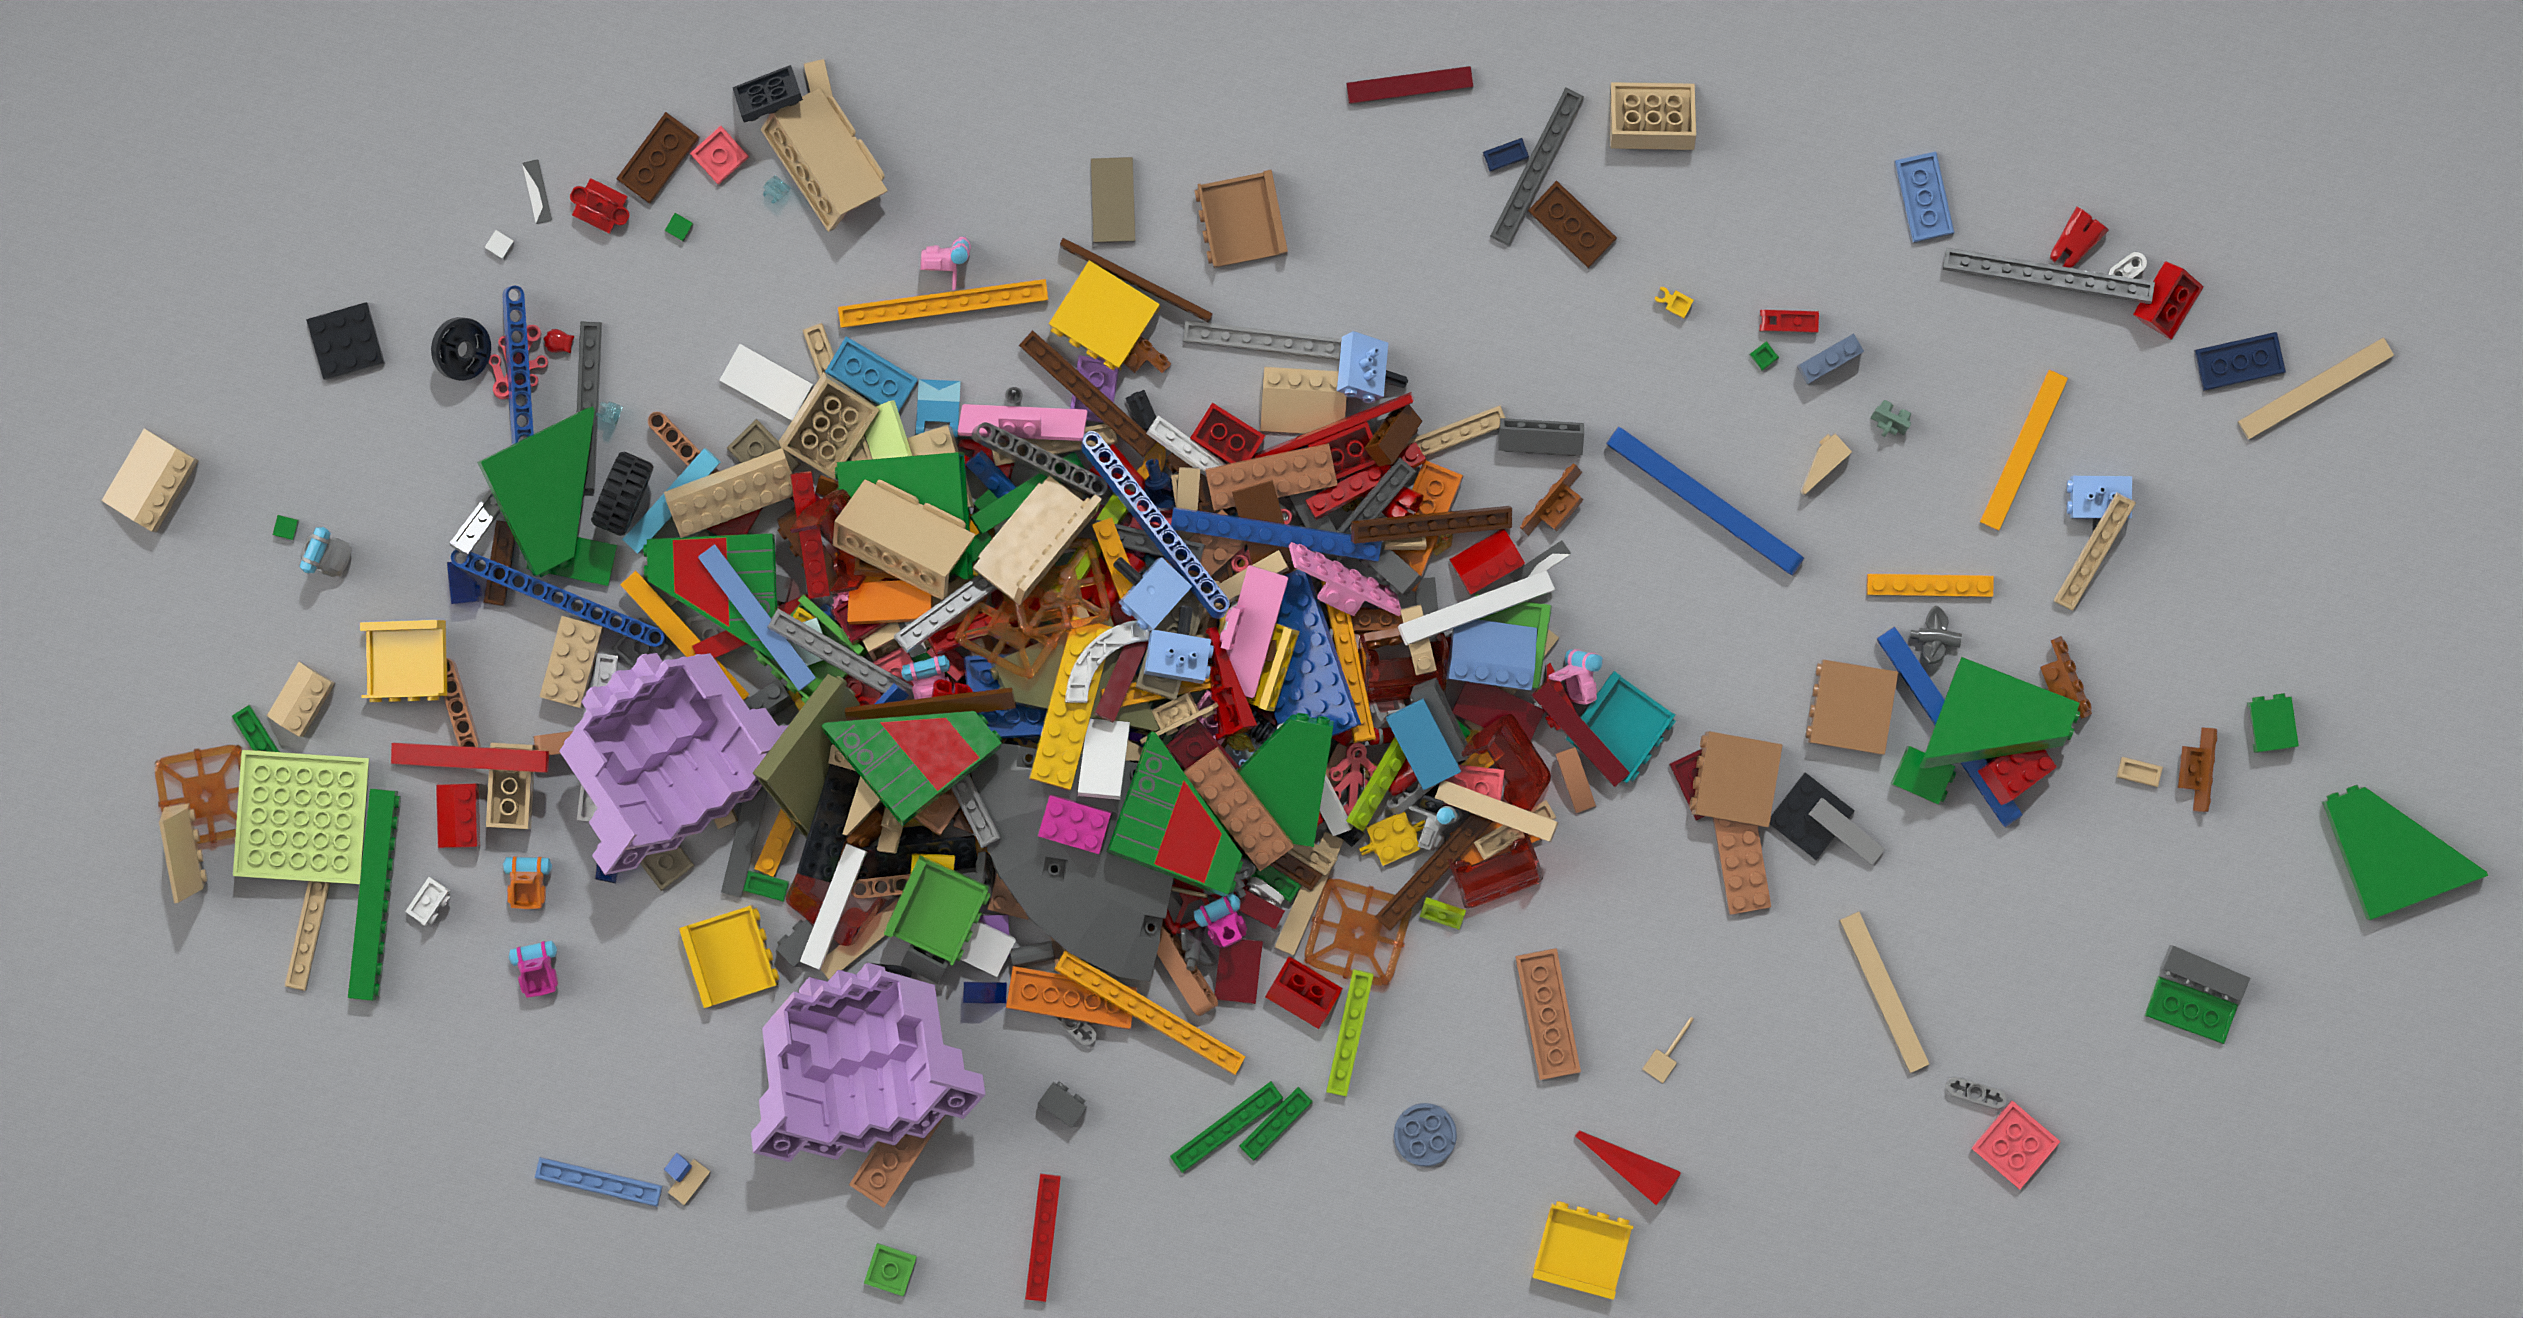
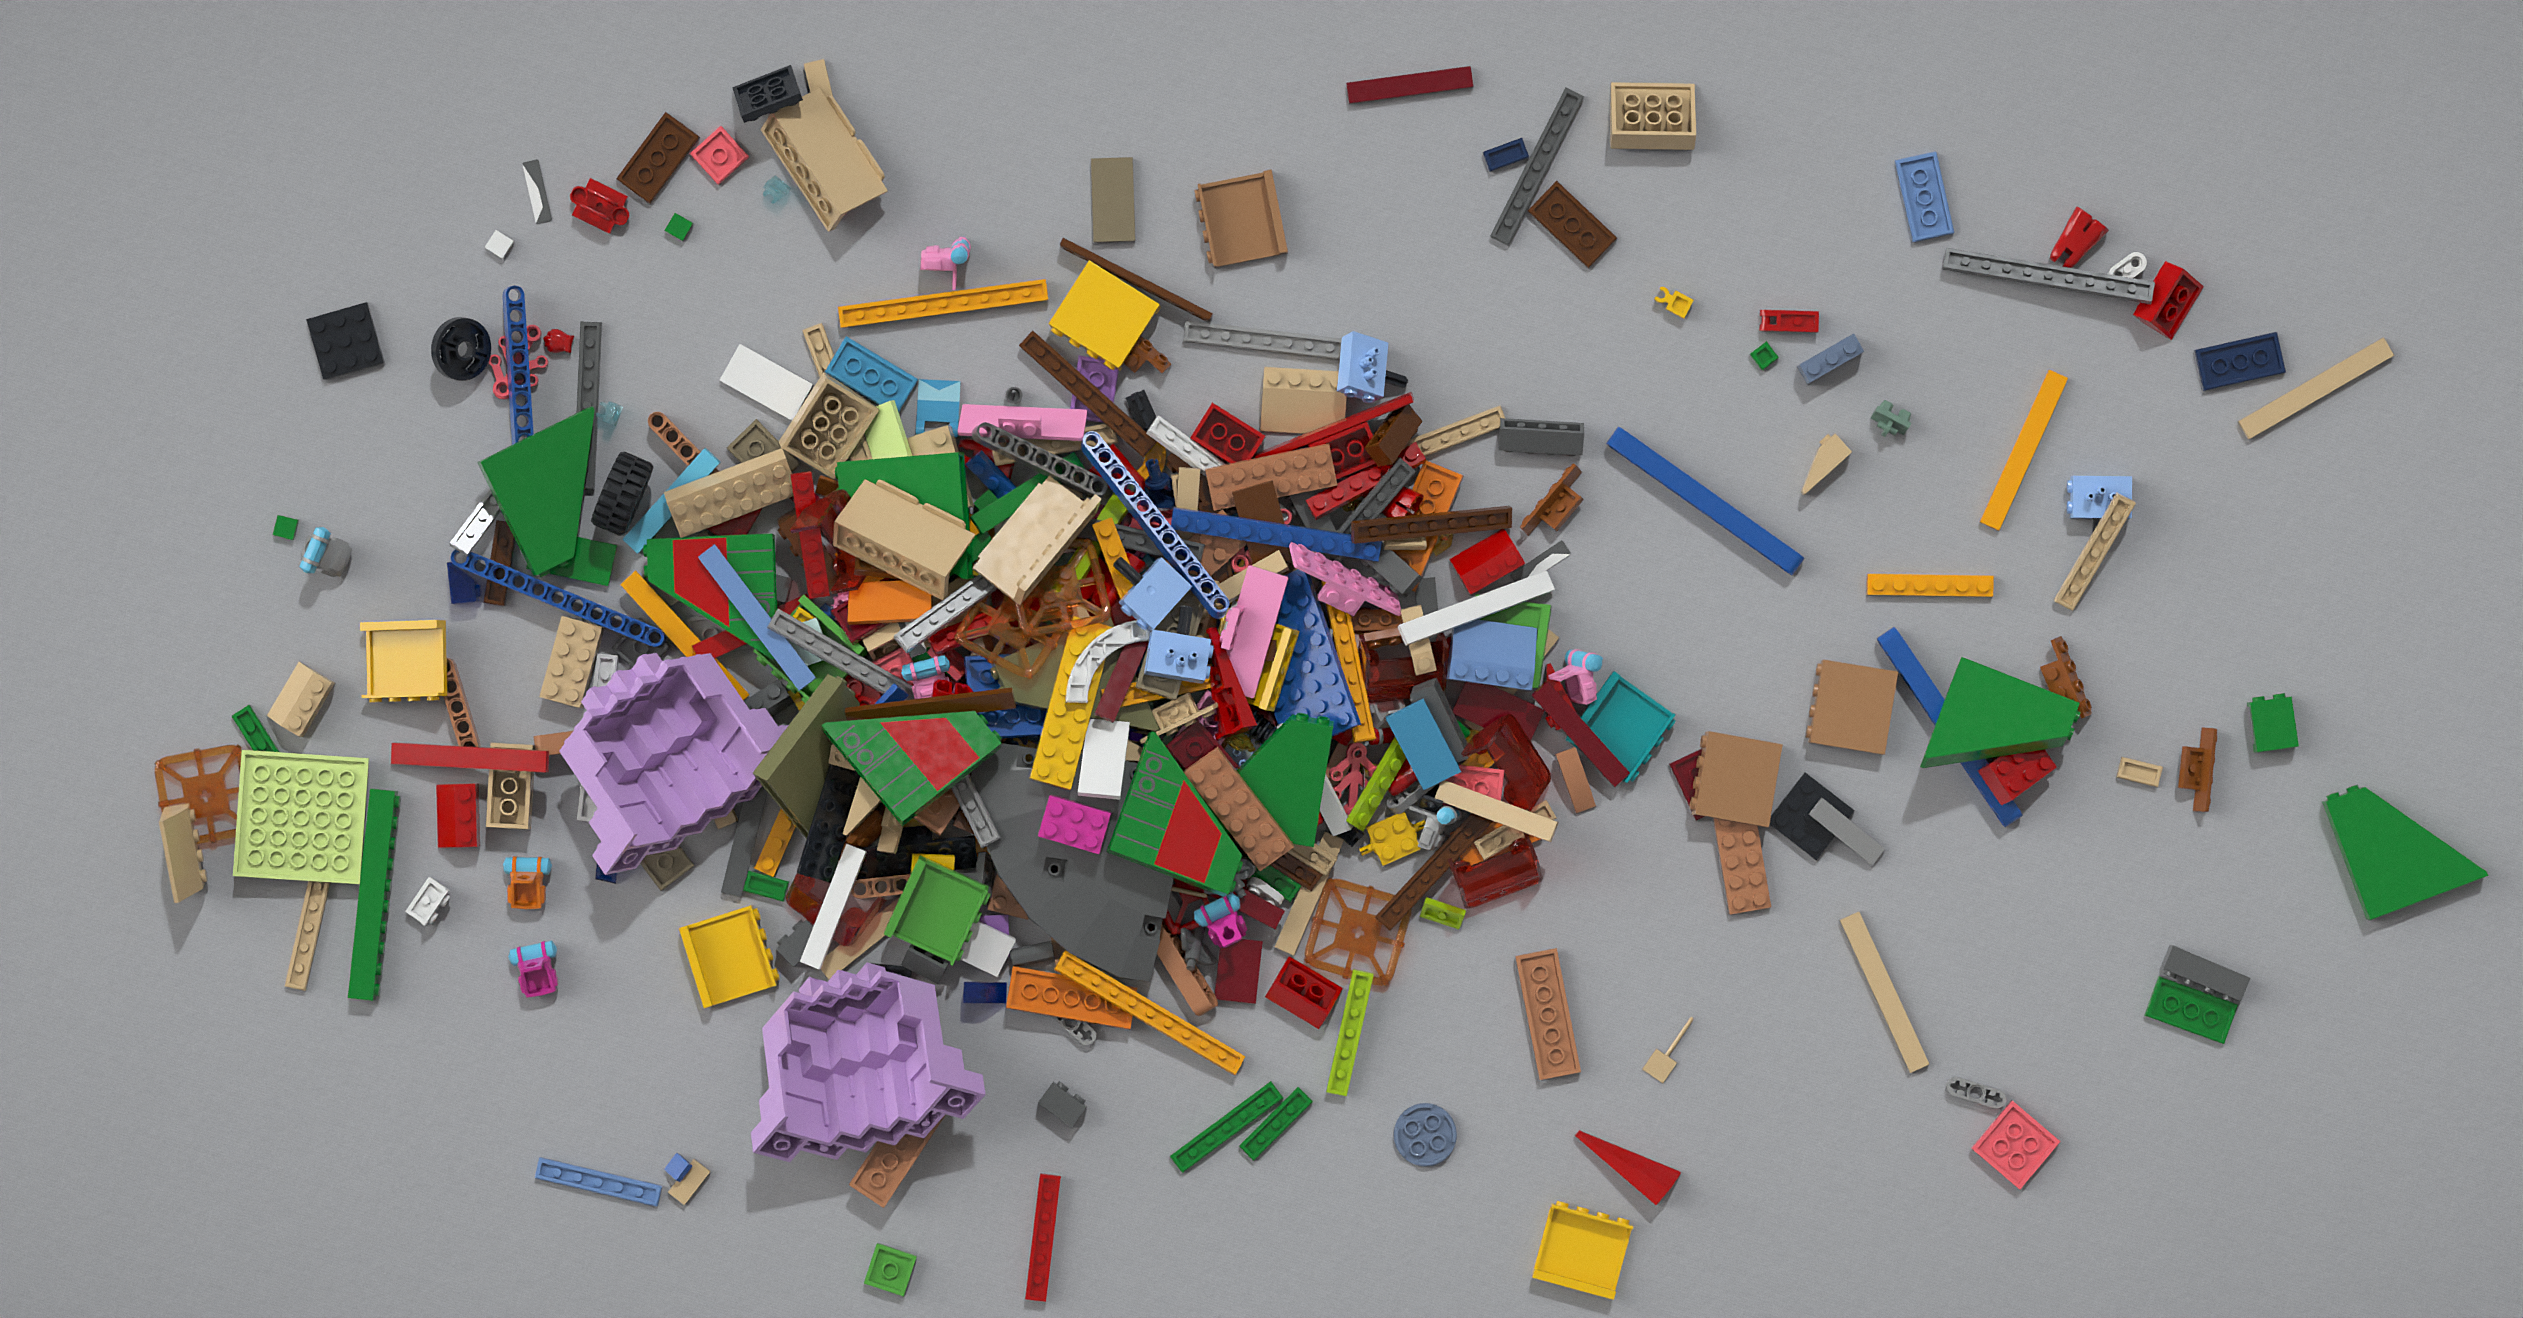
(150, 480): tan slope -> none
(1923, 782): green panel -> none
(1936, 636): dark grey plant -> none

